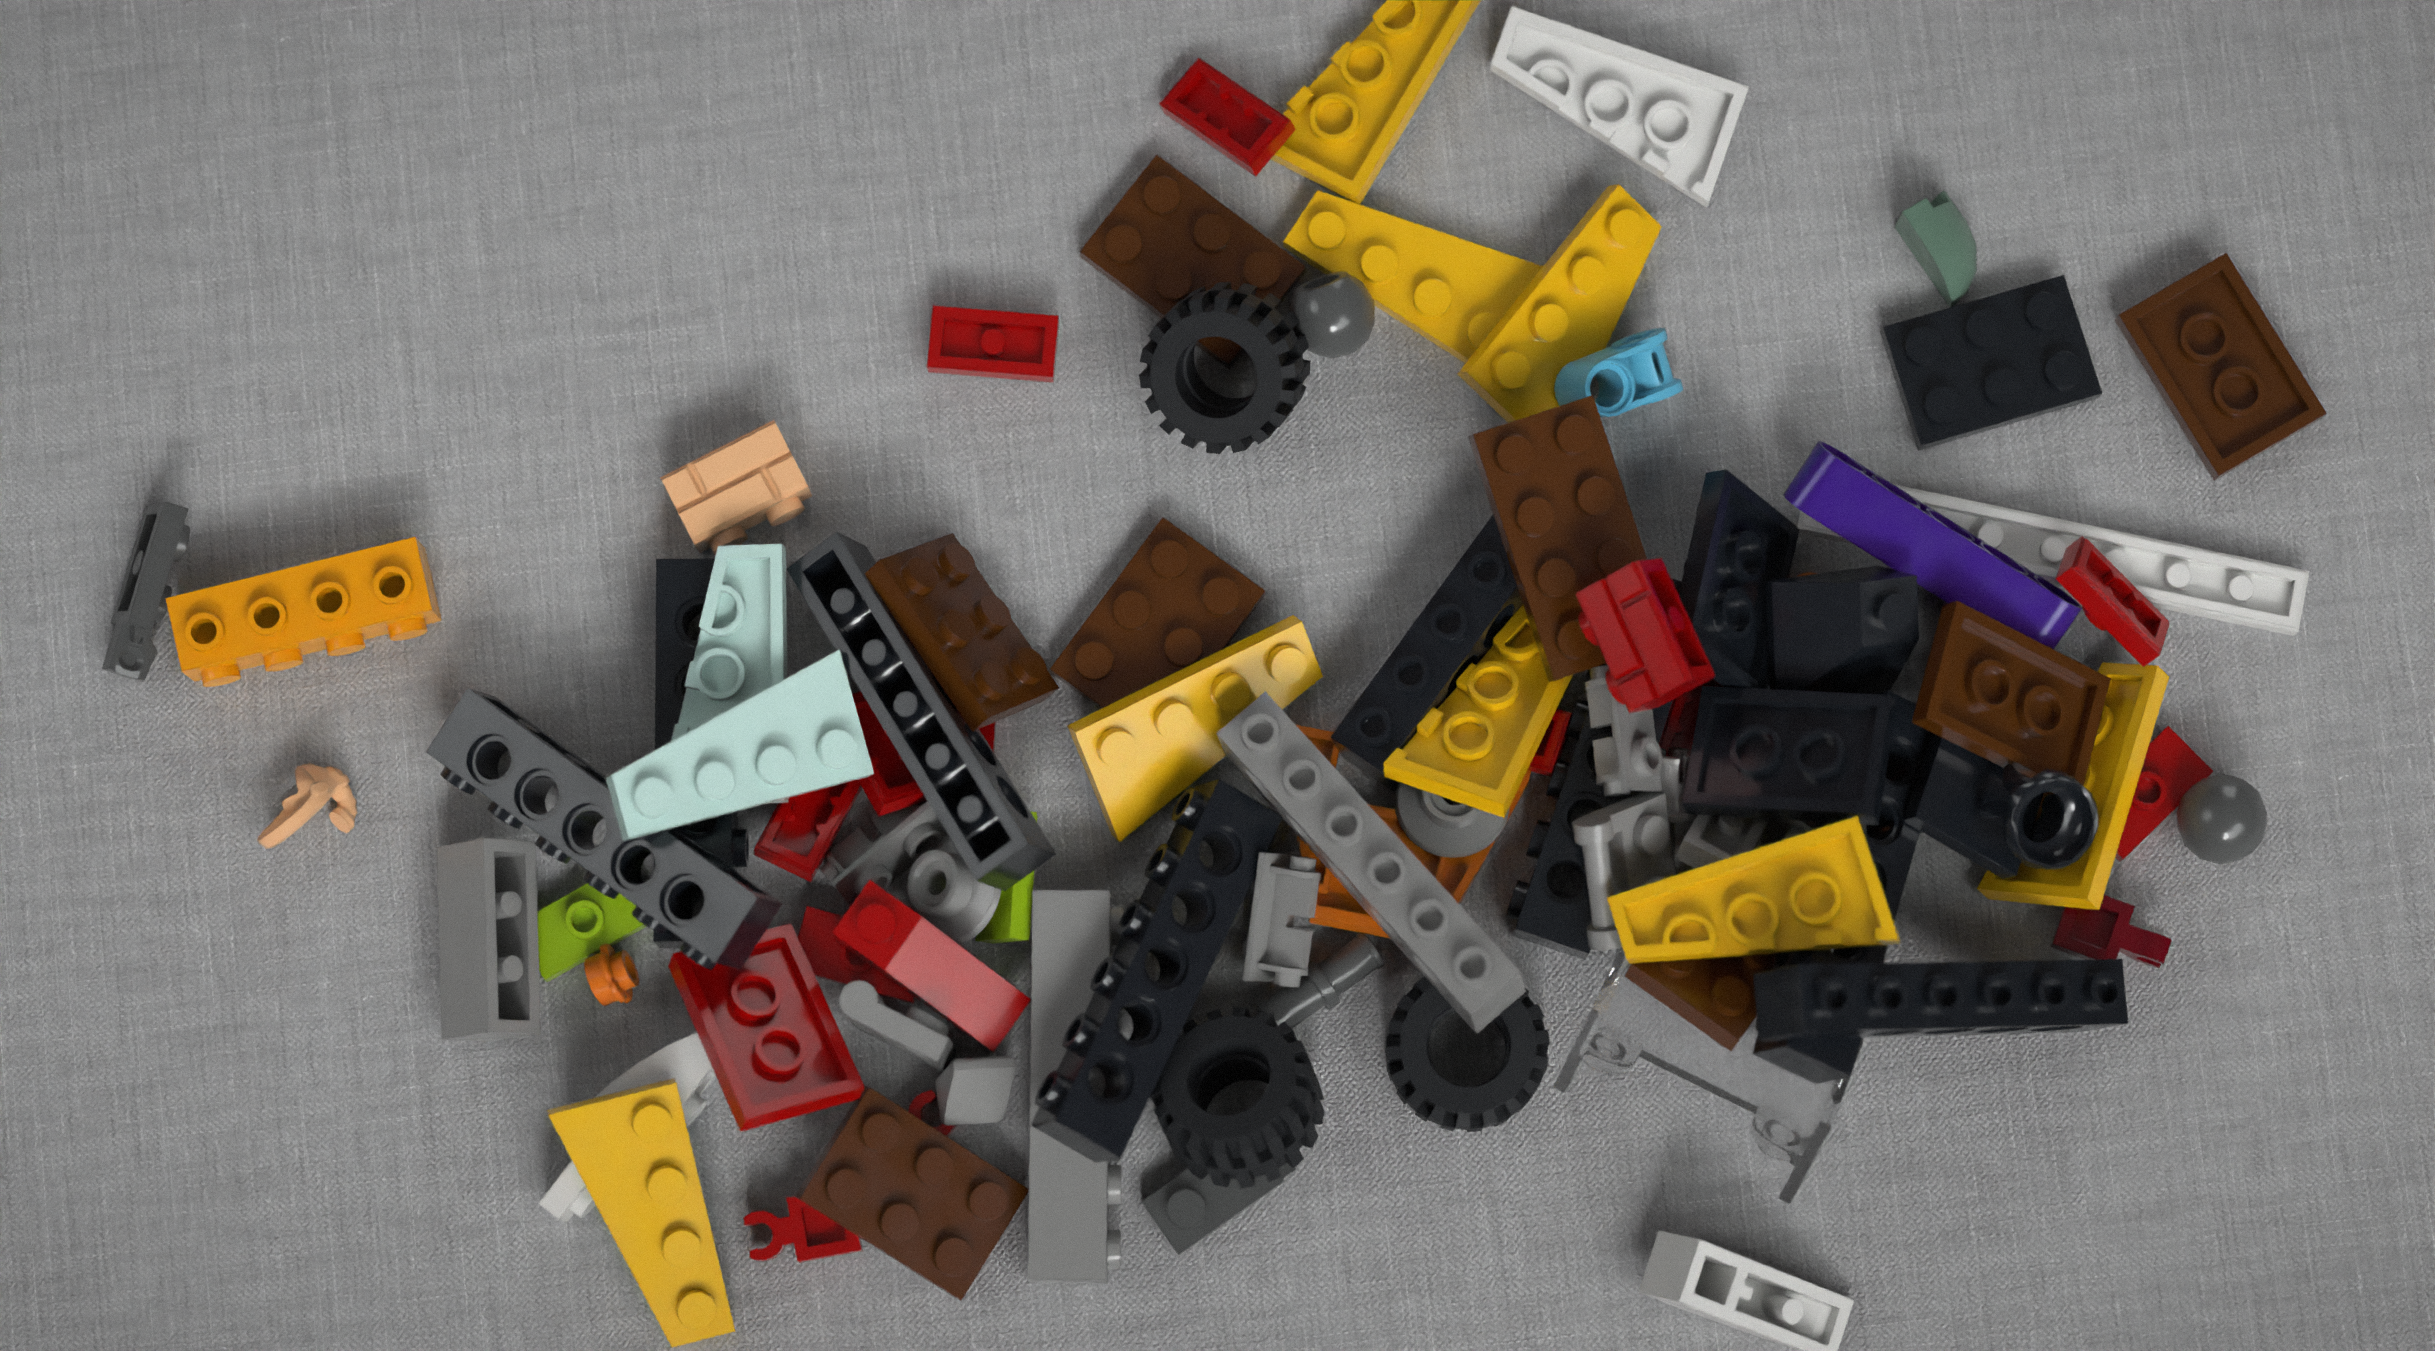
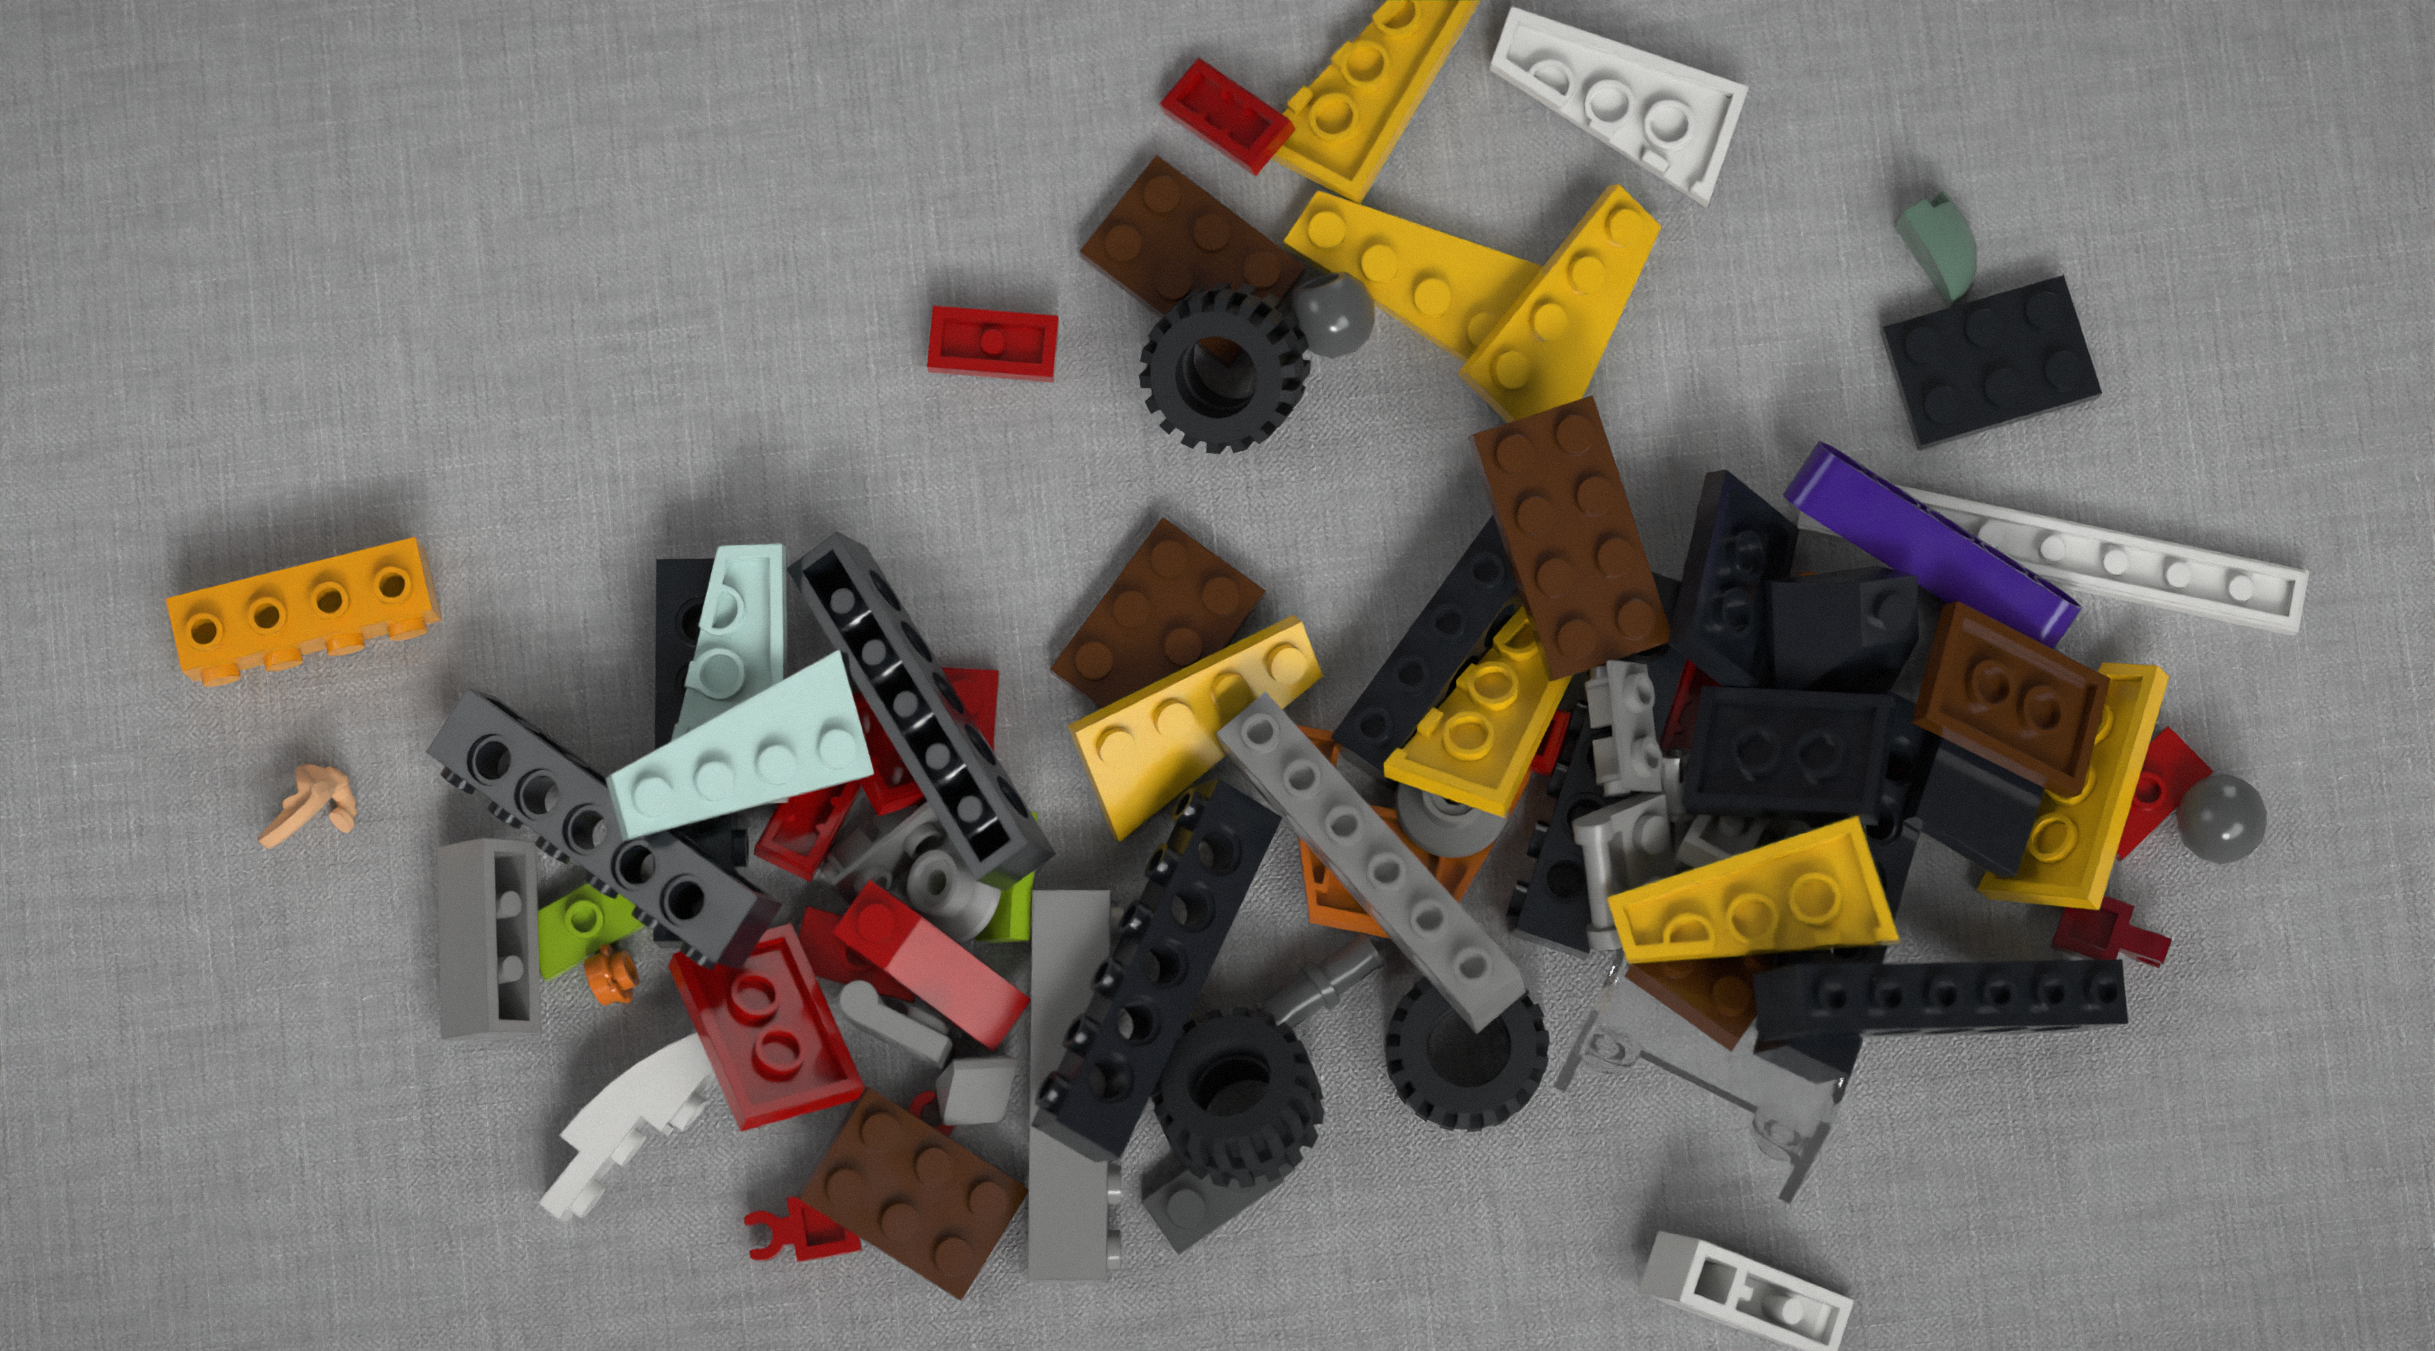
(144, 589): dark grey hinge -> none
(649, 1193): yellow wing -> none
(738, 488): light nougat brick -> none
(962, 631): reddish brown plate -> none
(1273, 947): light grey hinge -> none
(1627, 372): medium azure piece -> none
(1643, 636): red brick -> none
(2065, 823): black piece -> none
(2112, 601): red plate -> none
(2220, 366): reddish brown plate -> none

